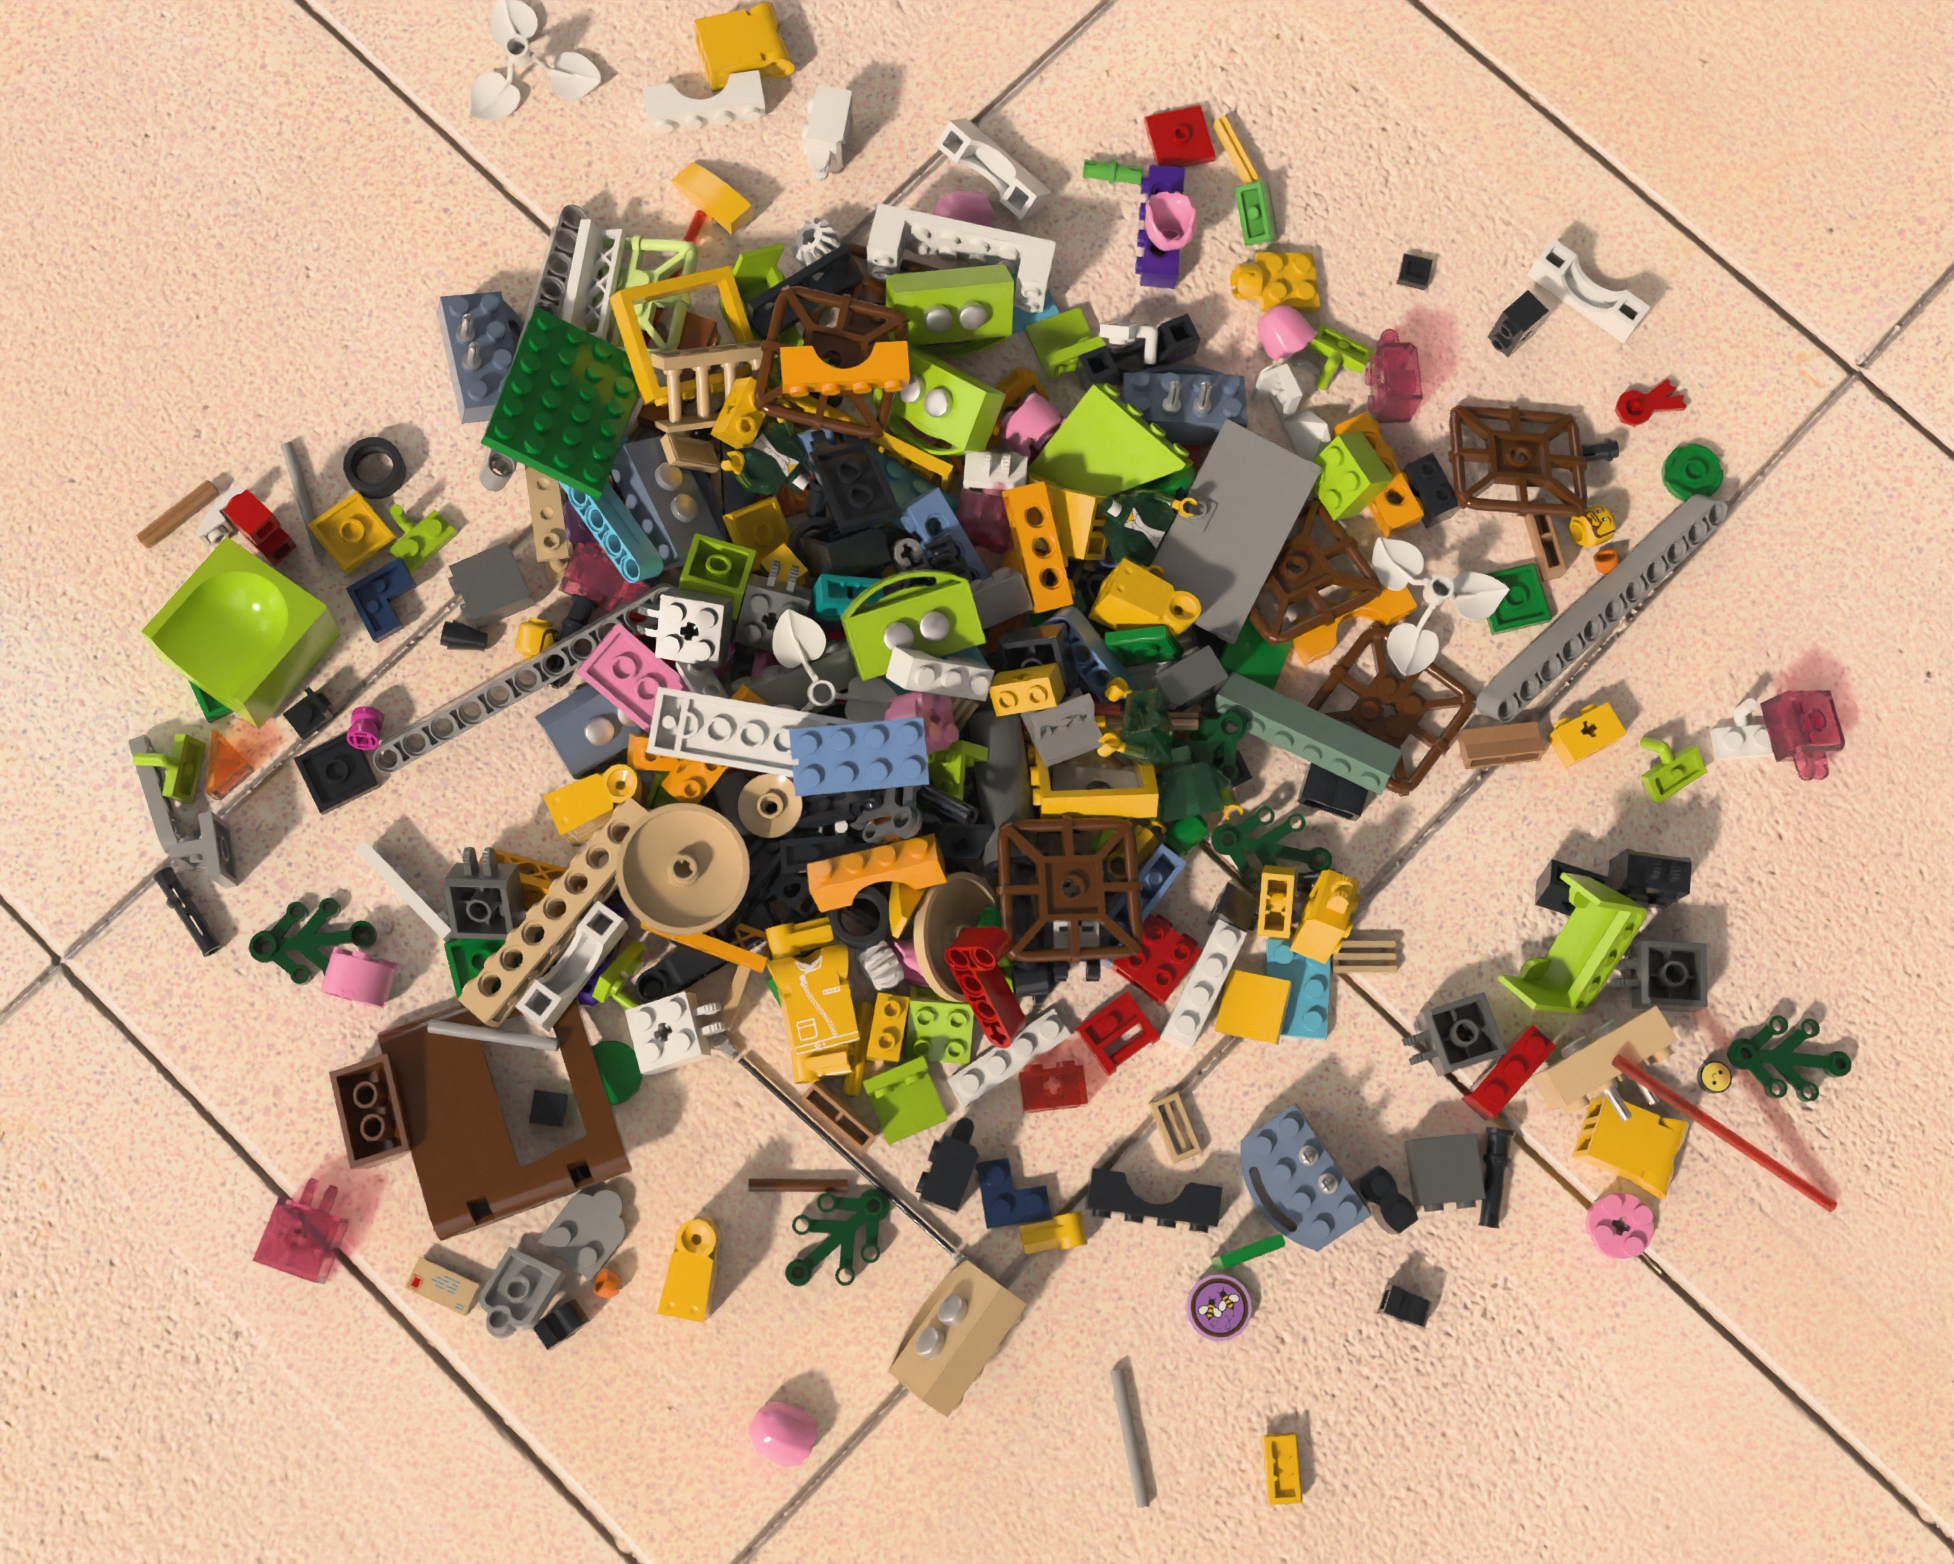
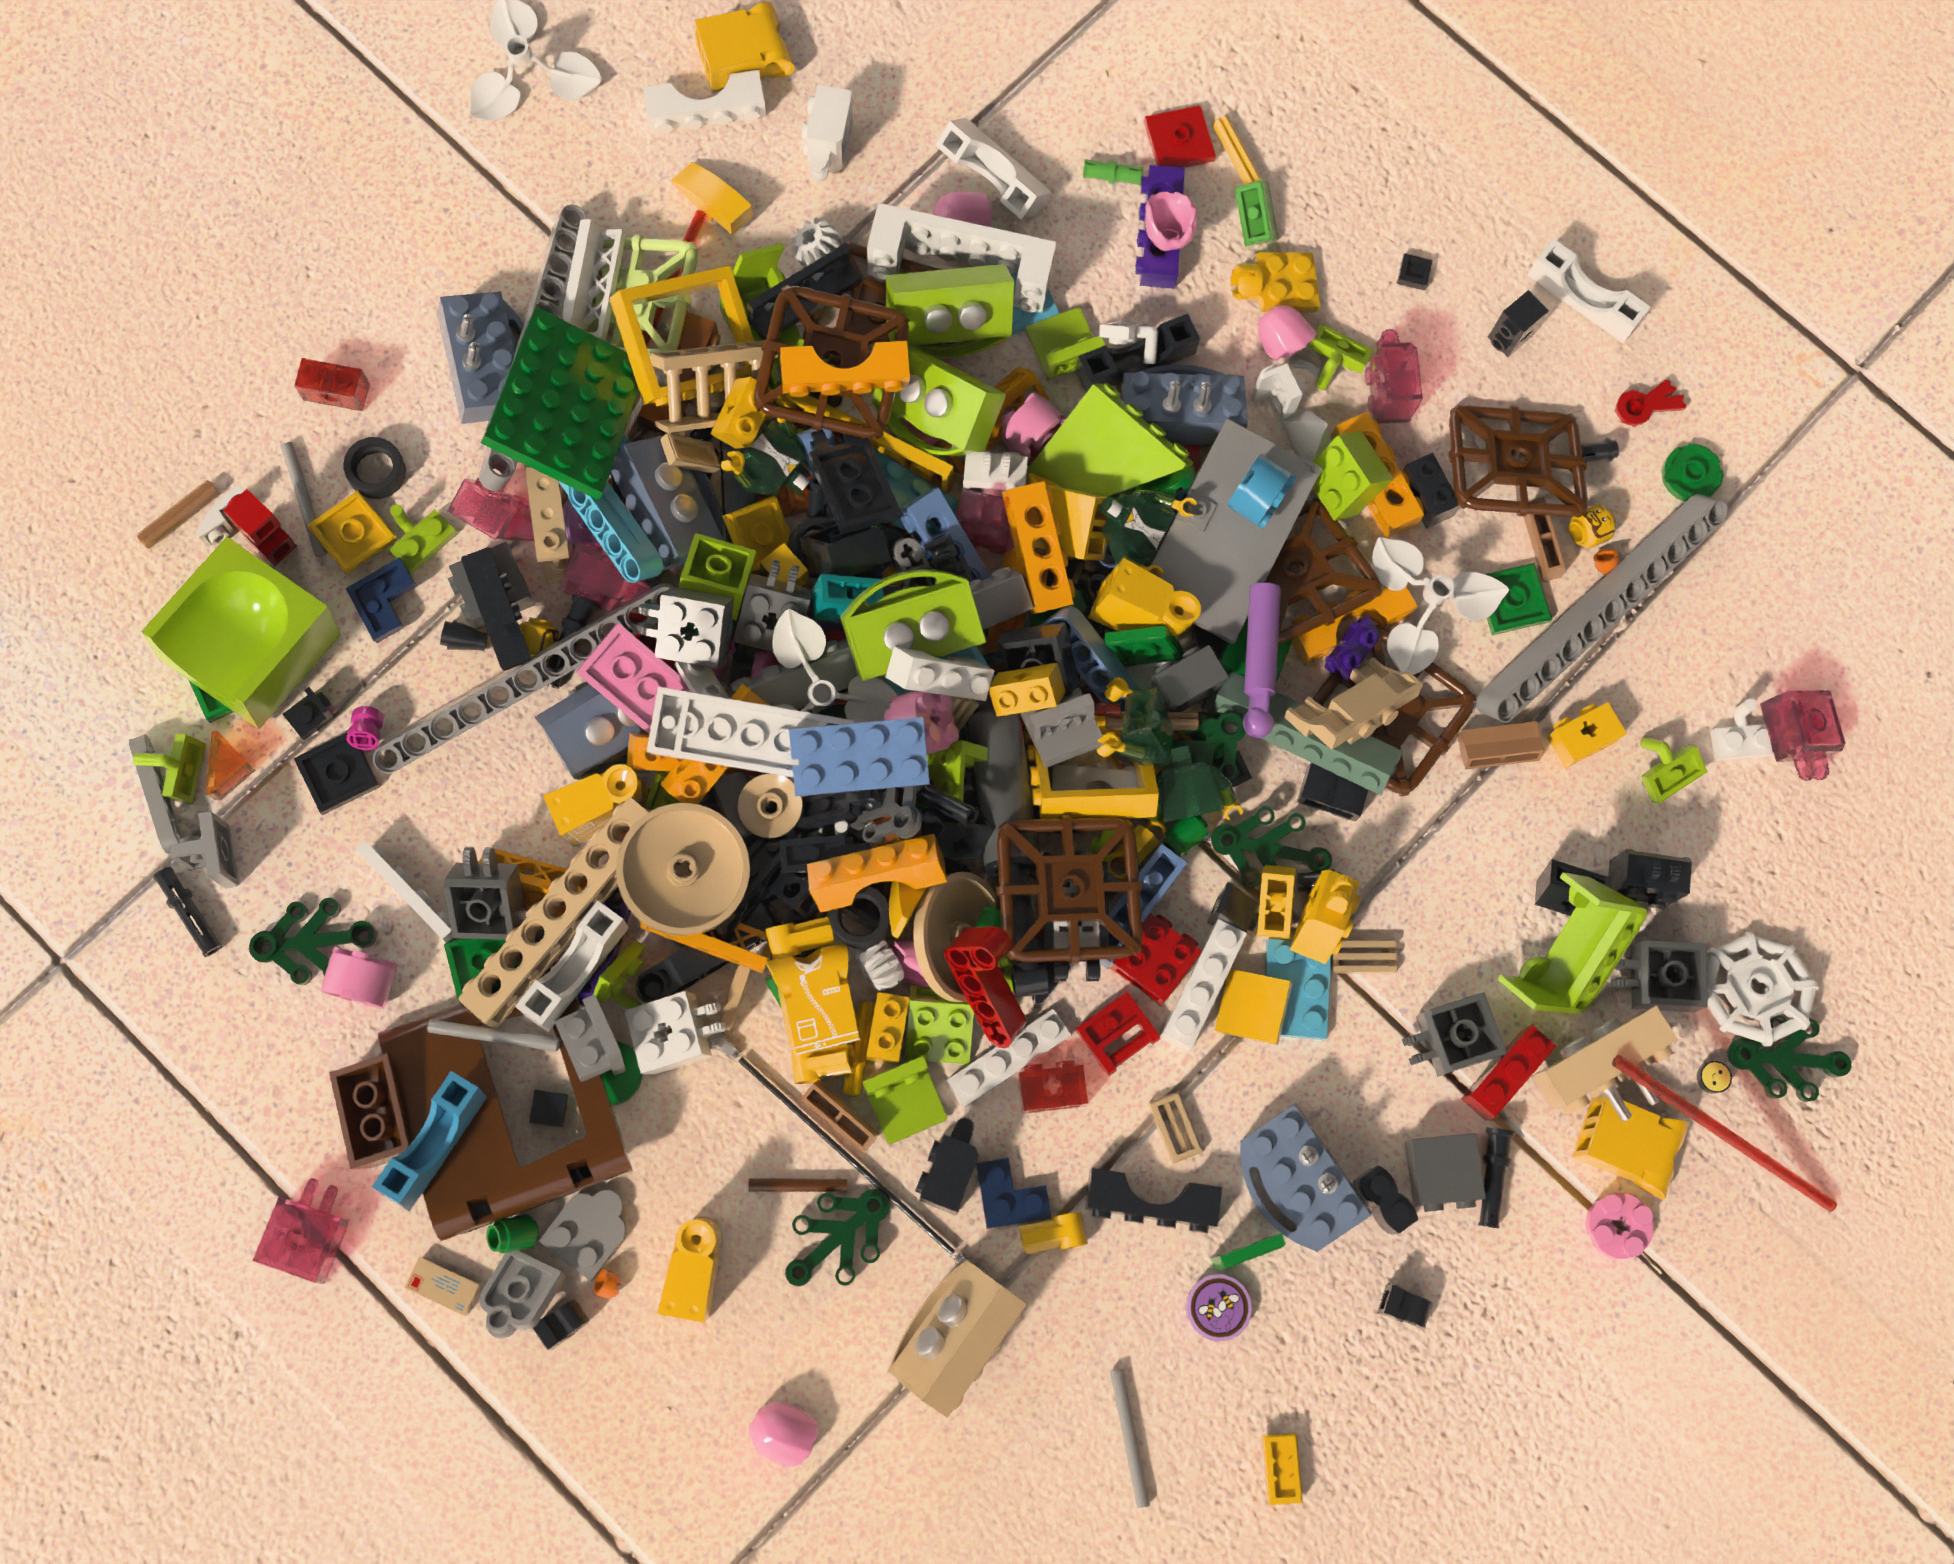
(332, 384): none -> clear red brick
(412, 1170): none -> dark azure arch
(493, 511): none -> clear pink hinge
(496, 609): none -> black bracket
(512, 1234): none -> green brick
(590, 1041): none -> light grey bracket
(1261, 491): none -> dark azure brick
(1261, 657): none -> medium lavender piece
(1357, 644): none -> dark purple hinge
(1360, 708): none -> tan bracket
(1775, 996): none -> white plate

